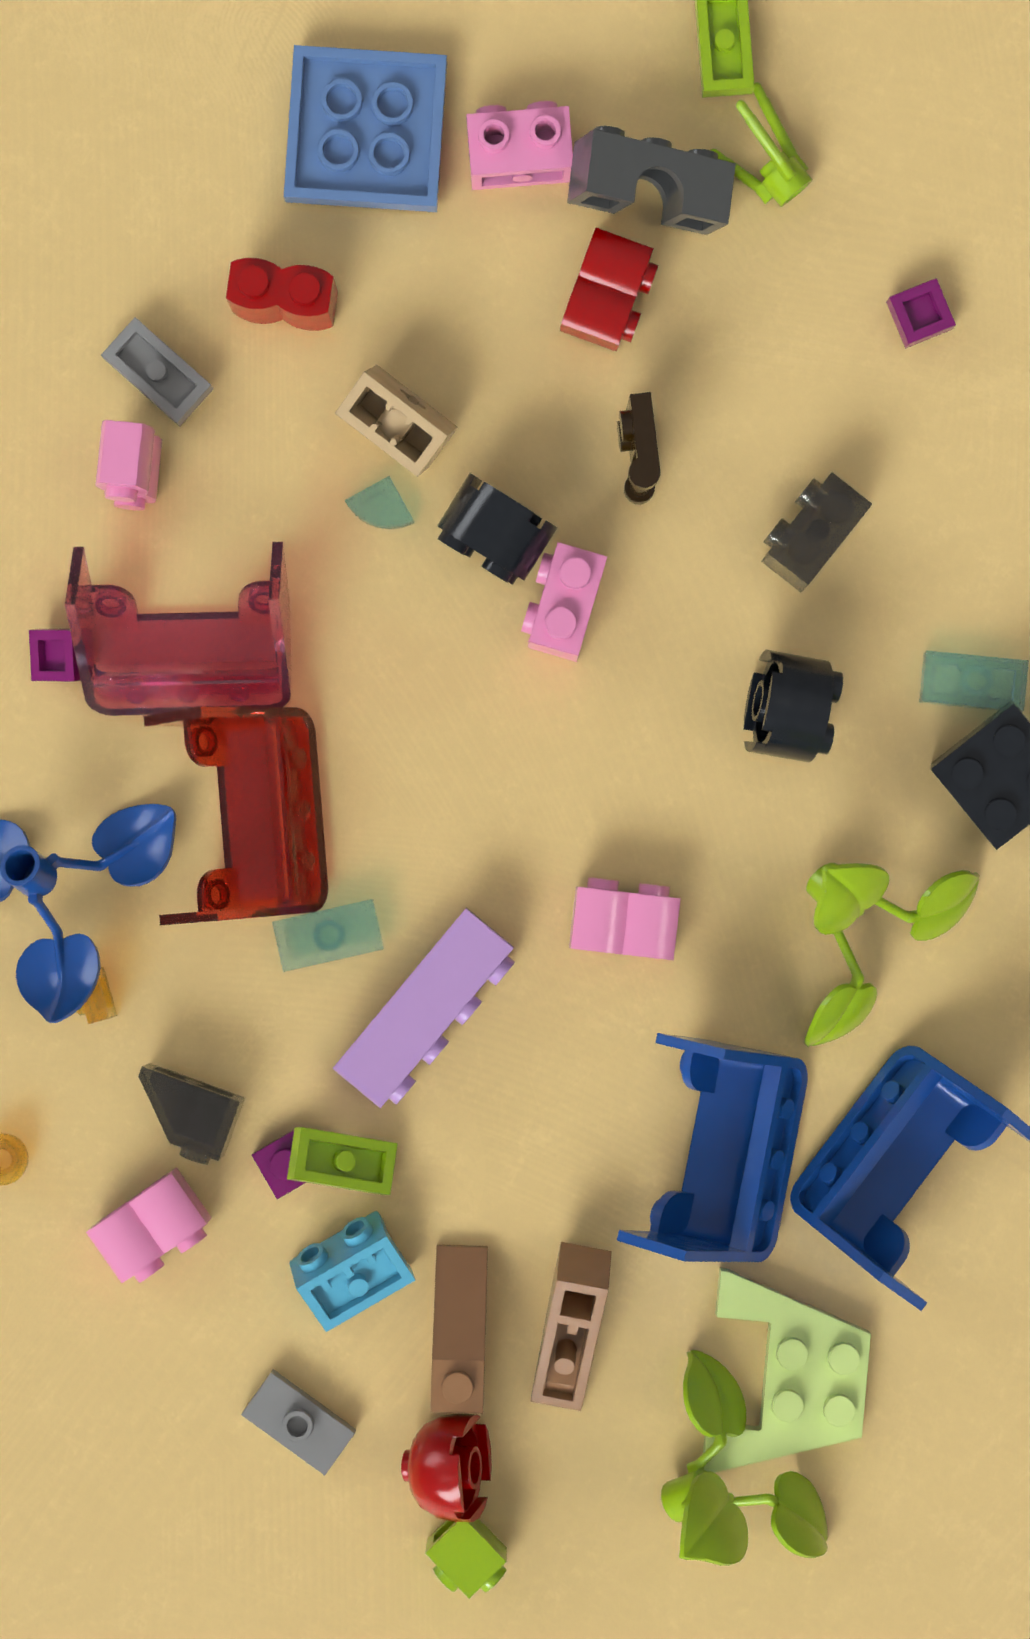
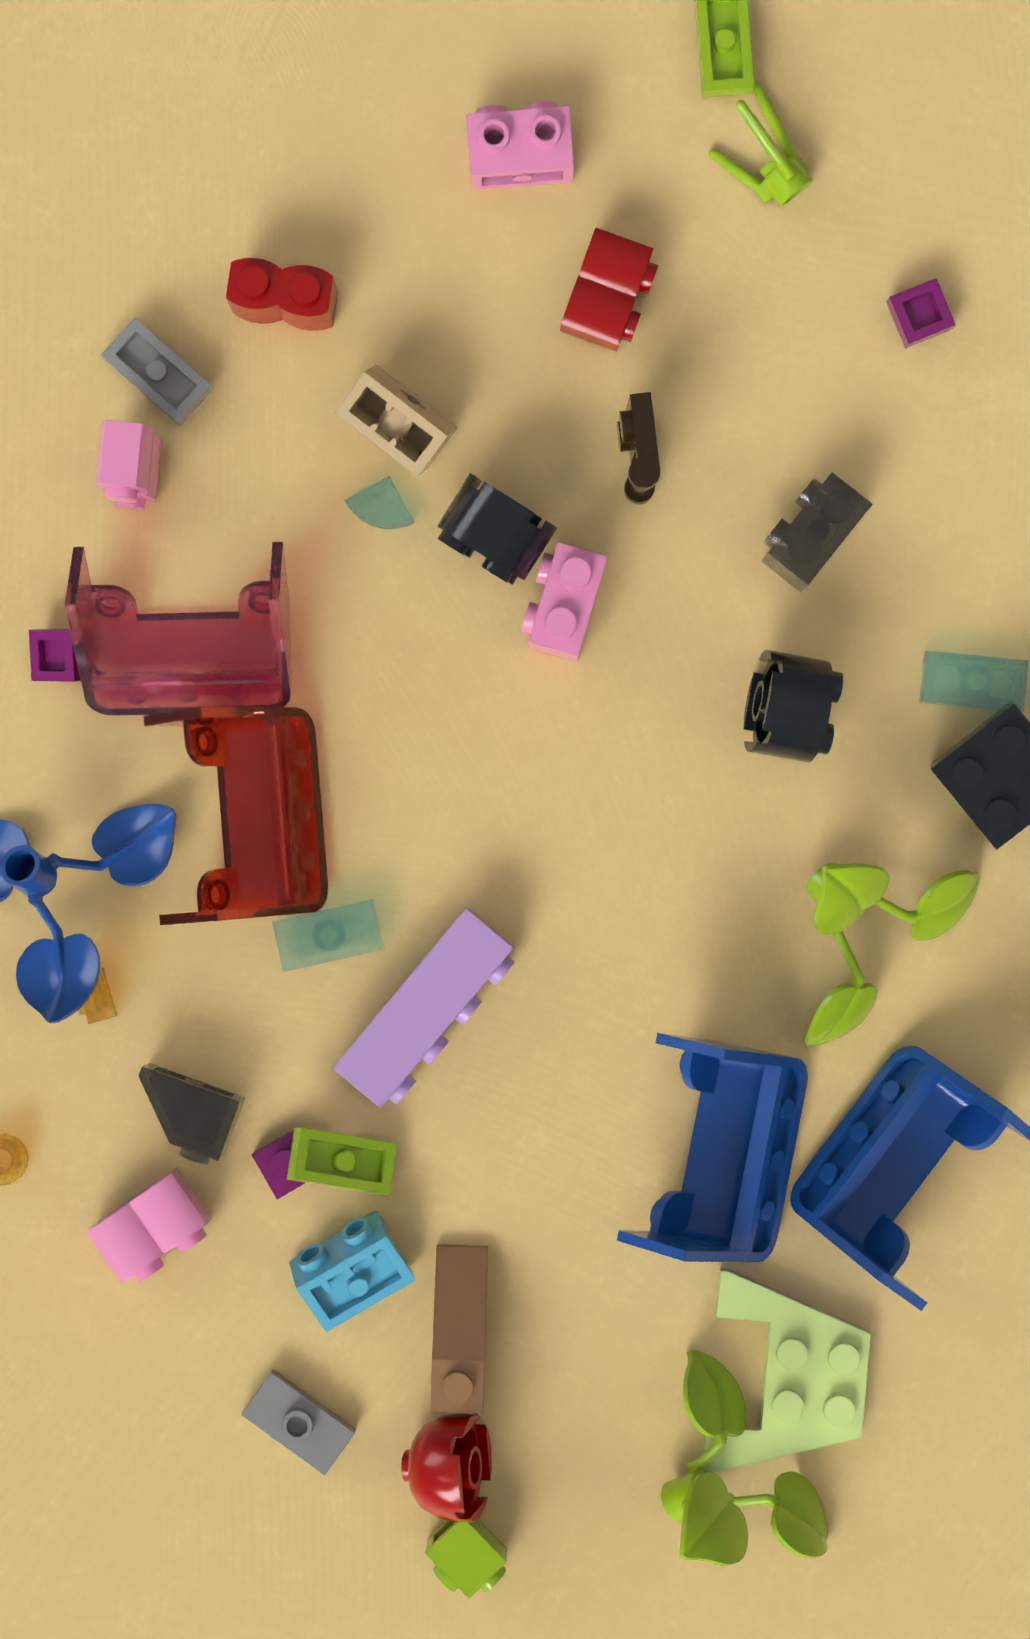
(365, 128): medium blue plate -> none
(571, 1325): medium nougat slope -> none
(625, 921): bright pink brick -> none
(691, 183): dark grey arch -> none

